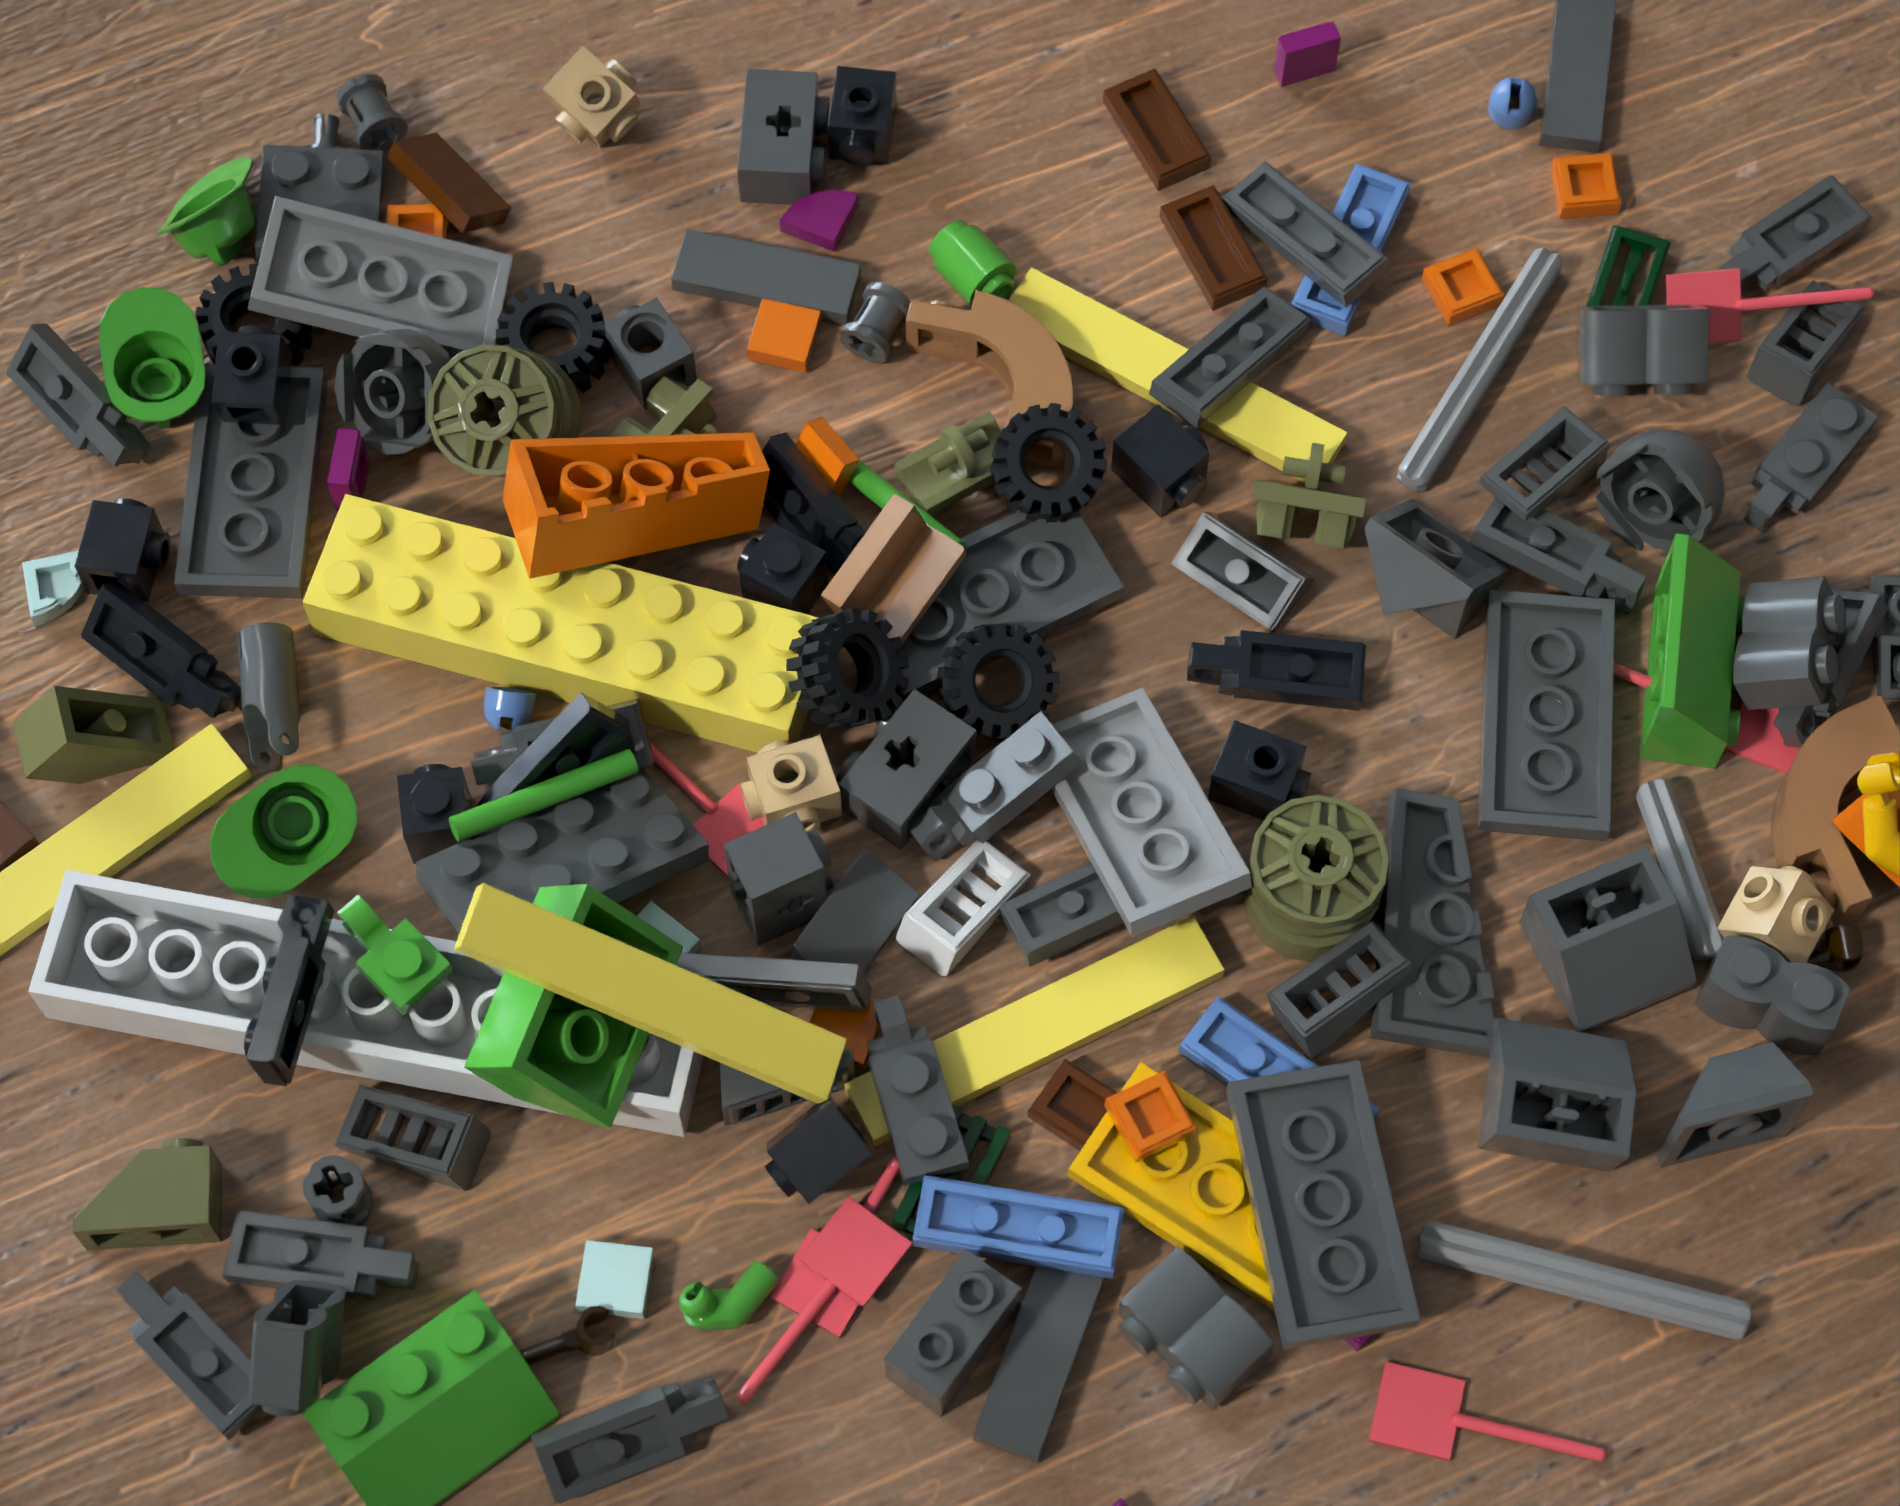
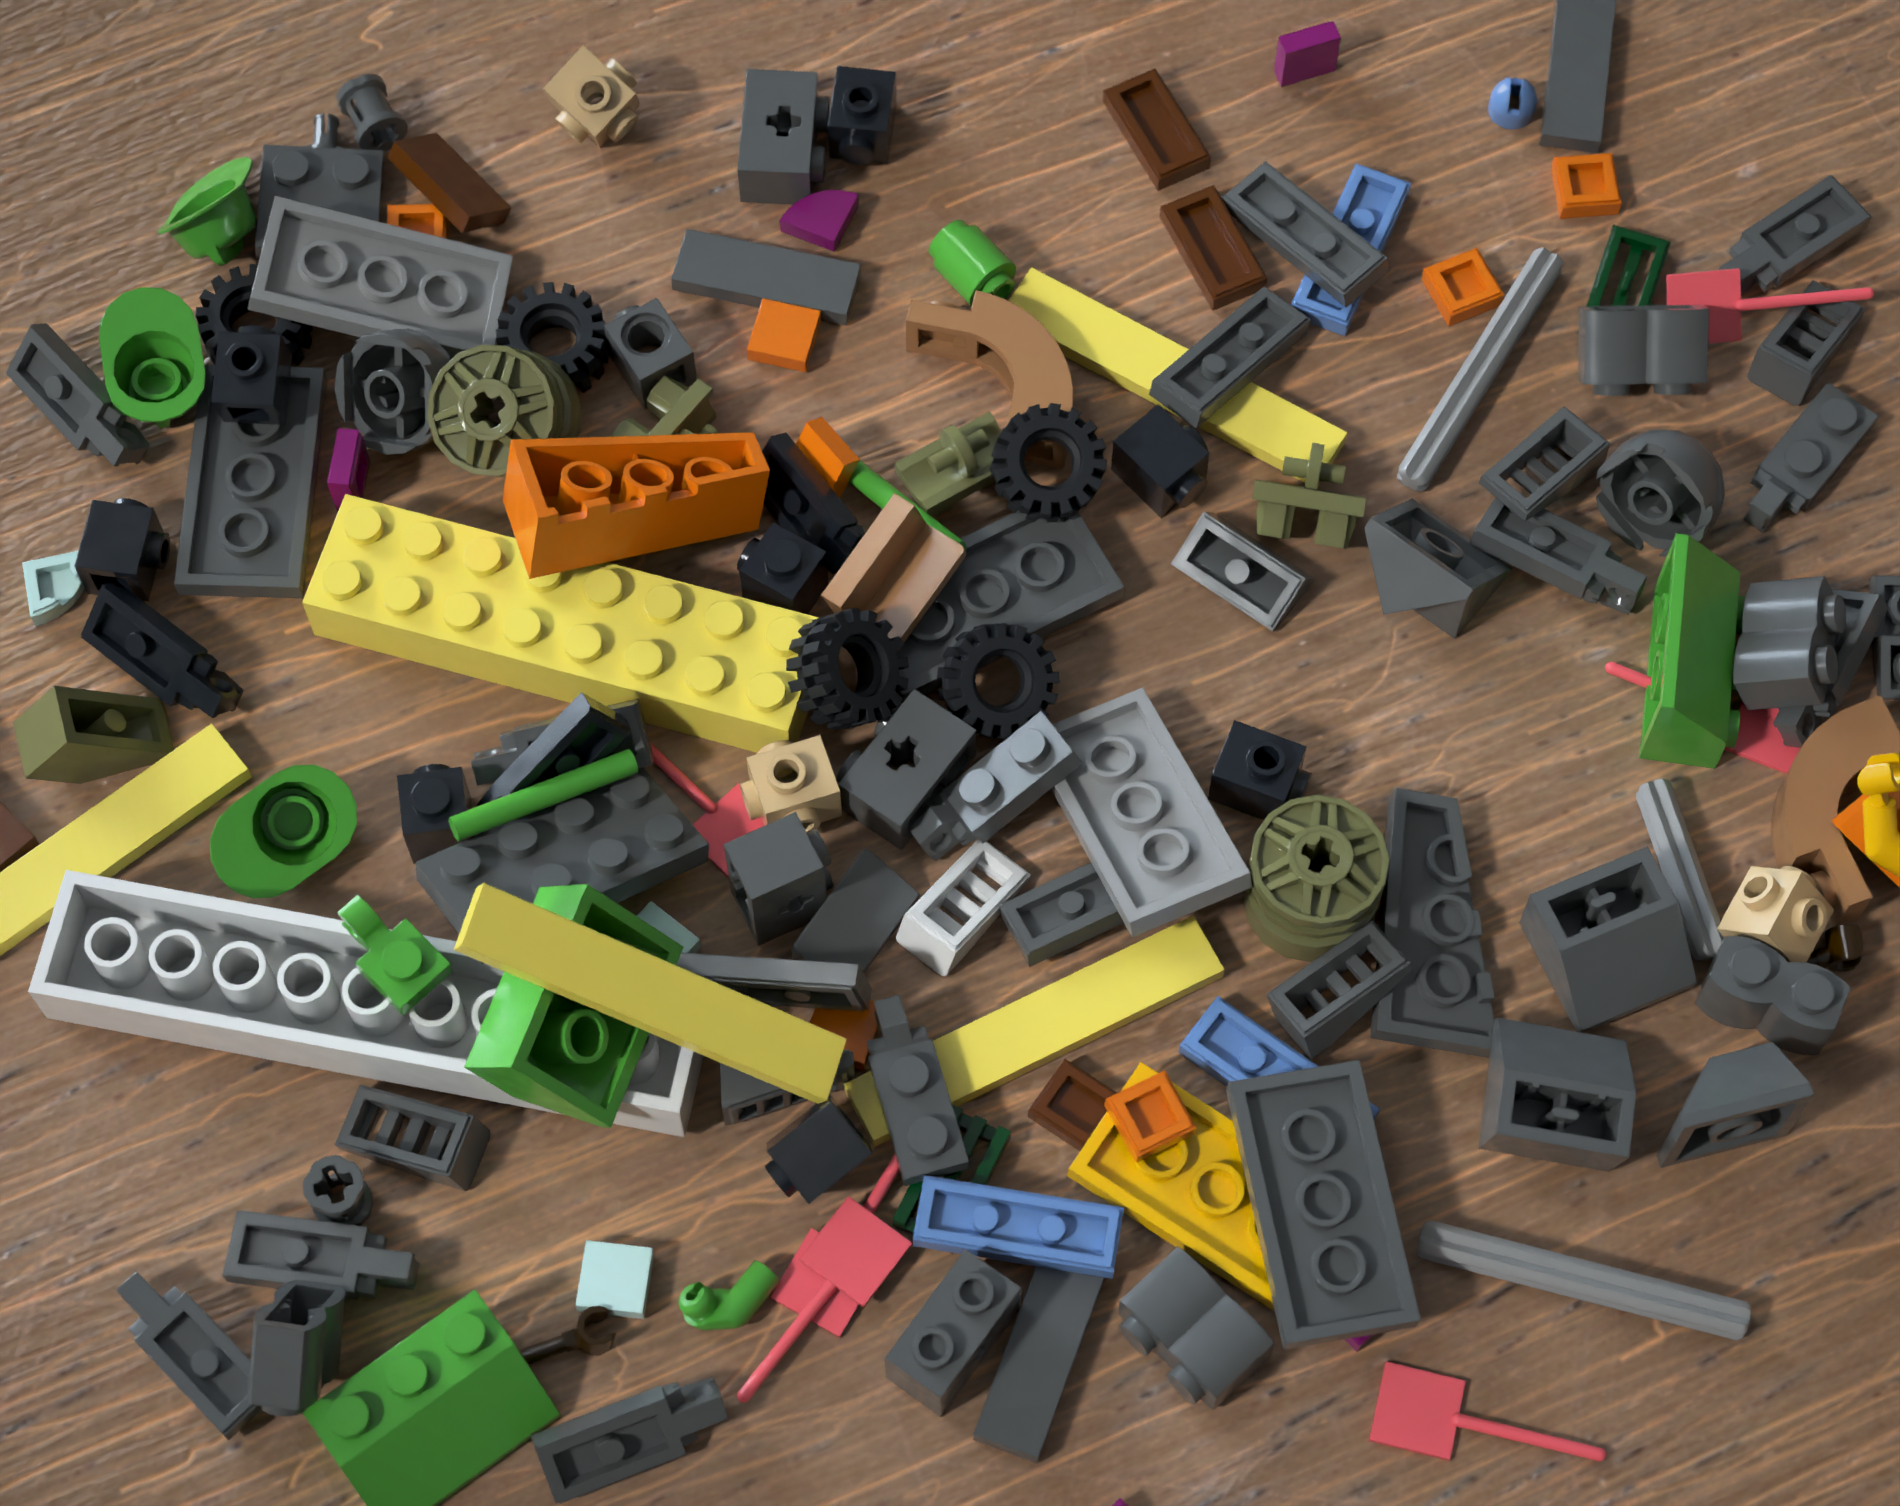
(157, 1200): olive slope -> none
(269, 691): dark grey piece -> none
(290, 990): black hinge -> none
(509, 703): medium blue hinge -> none
(876, 322): dark grey bush -> none
(1282, 669): black hinge -> none
(1547, 715): dark grey plate -> none

